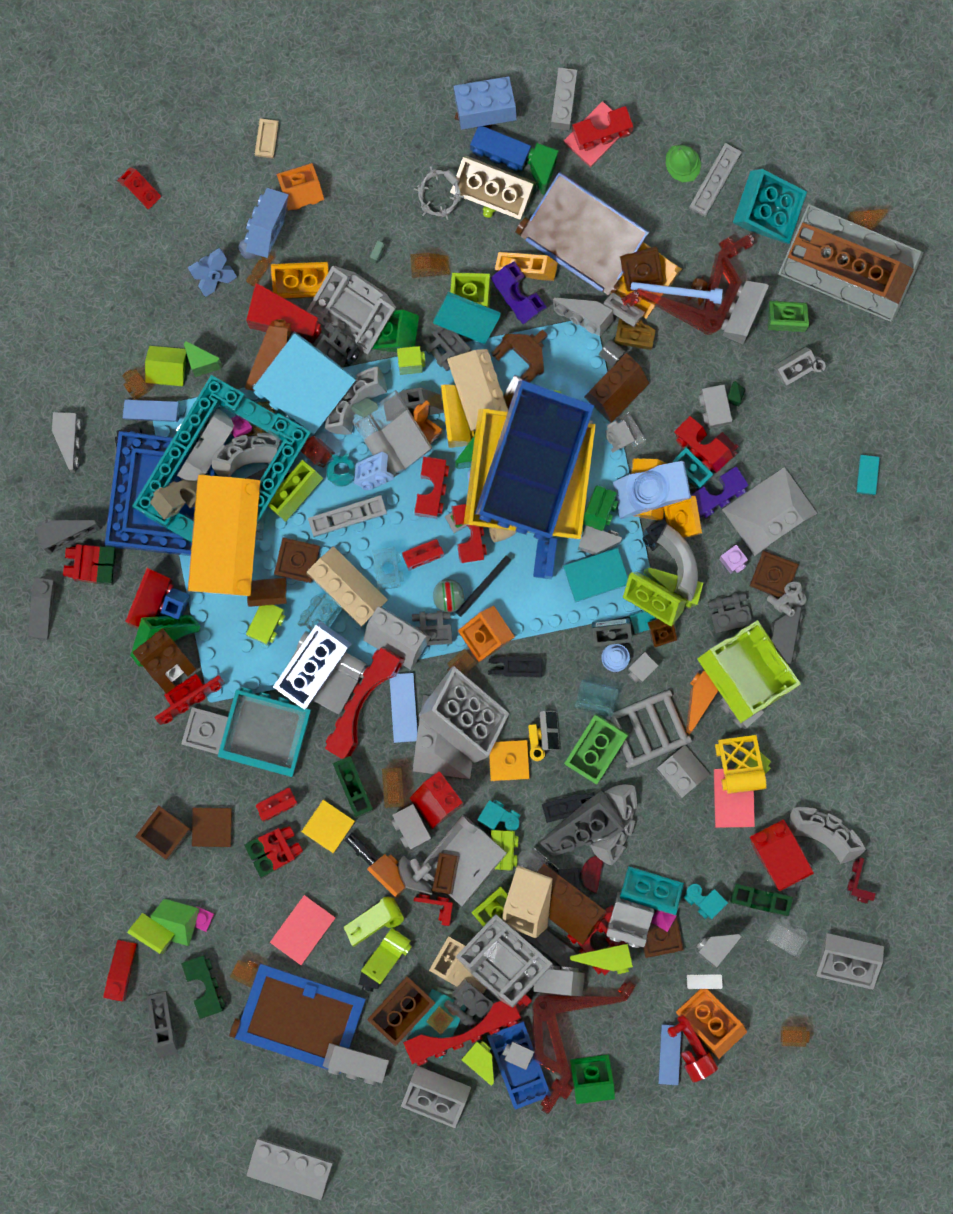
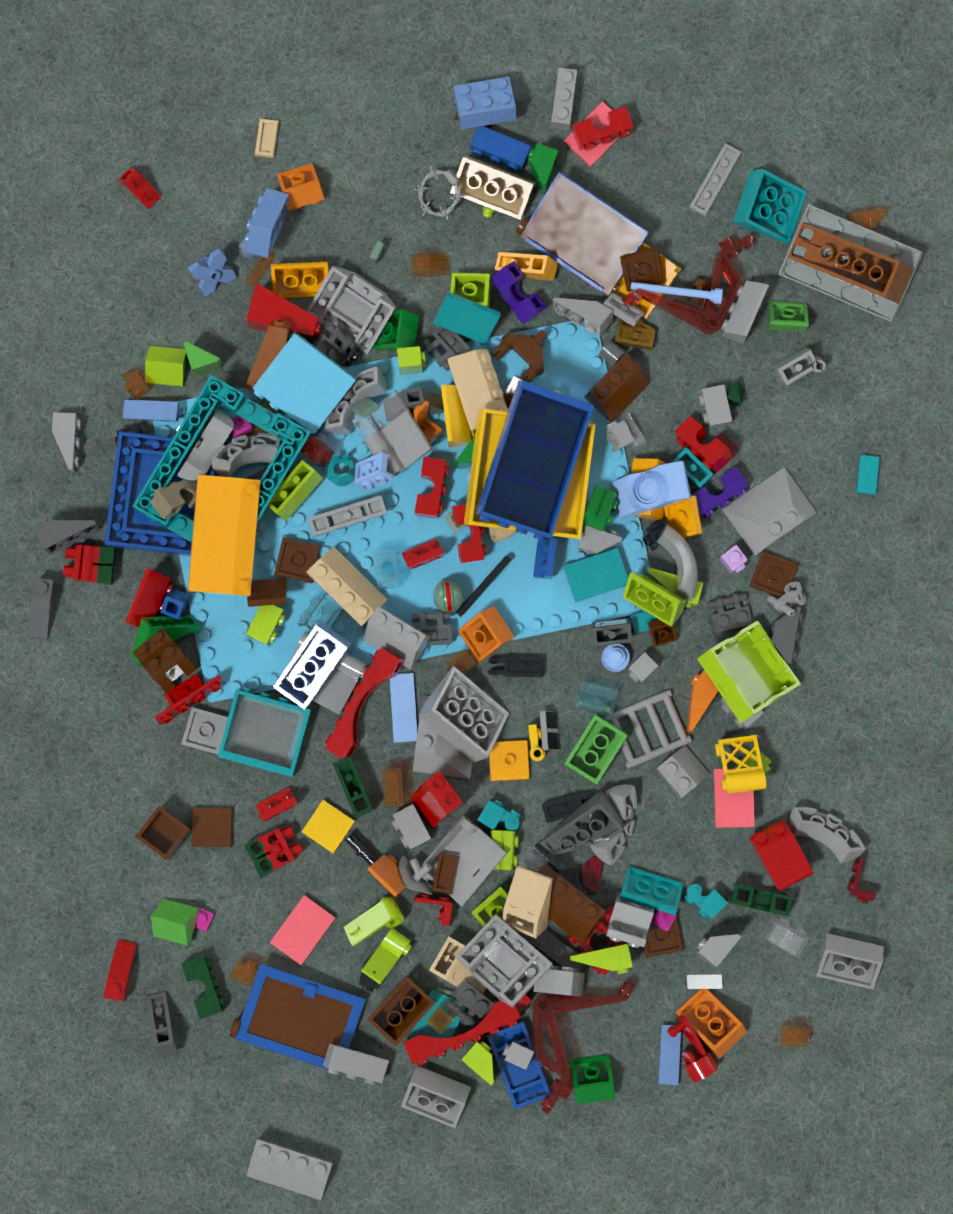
(151, 933): lime slope -> none
(683, 163): bright green piece -> none

